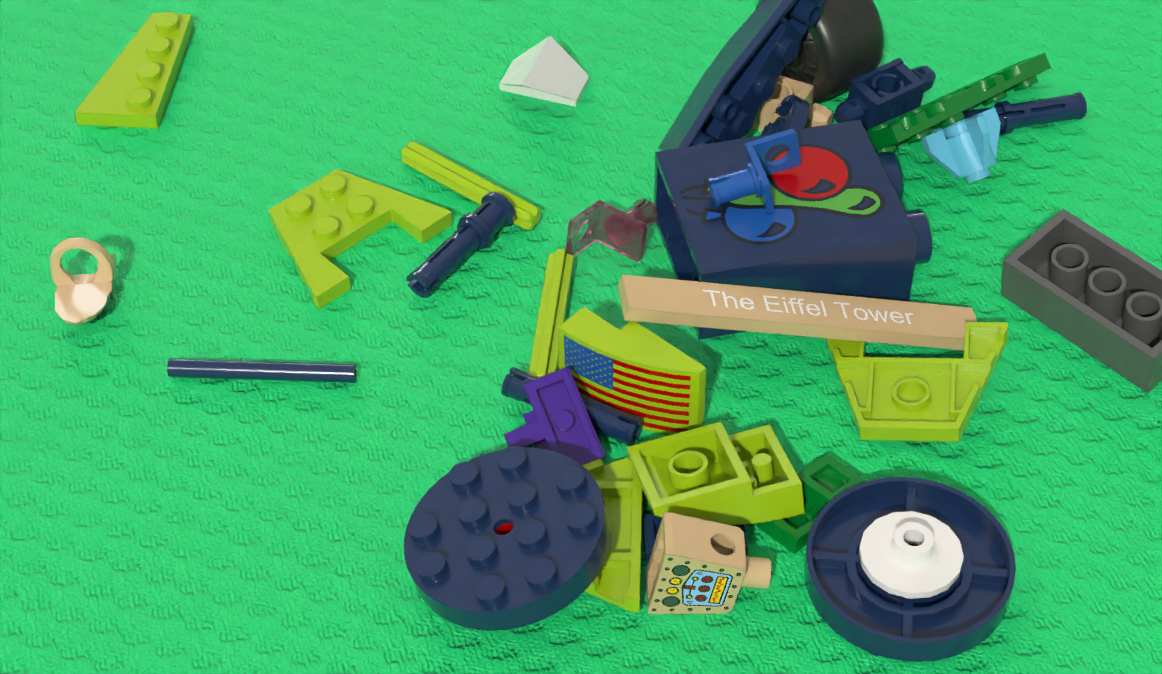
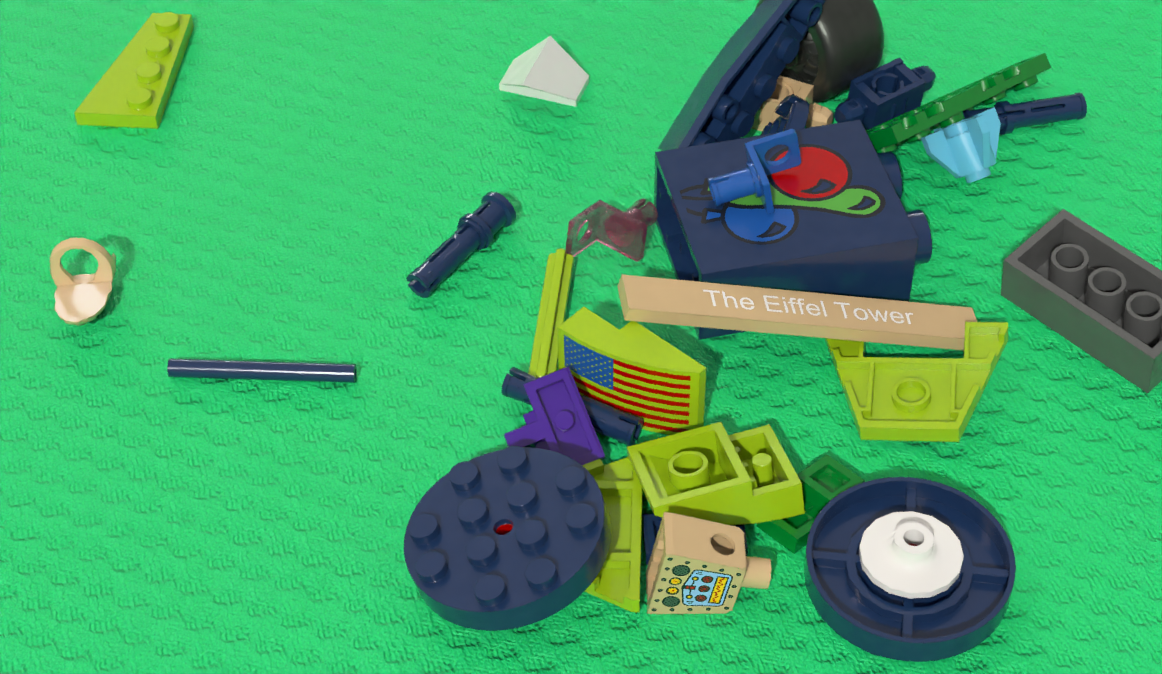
(337, 215): lime wing -> none
(465, 181): lime axle -> none

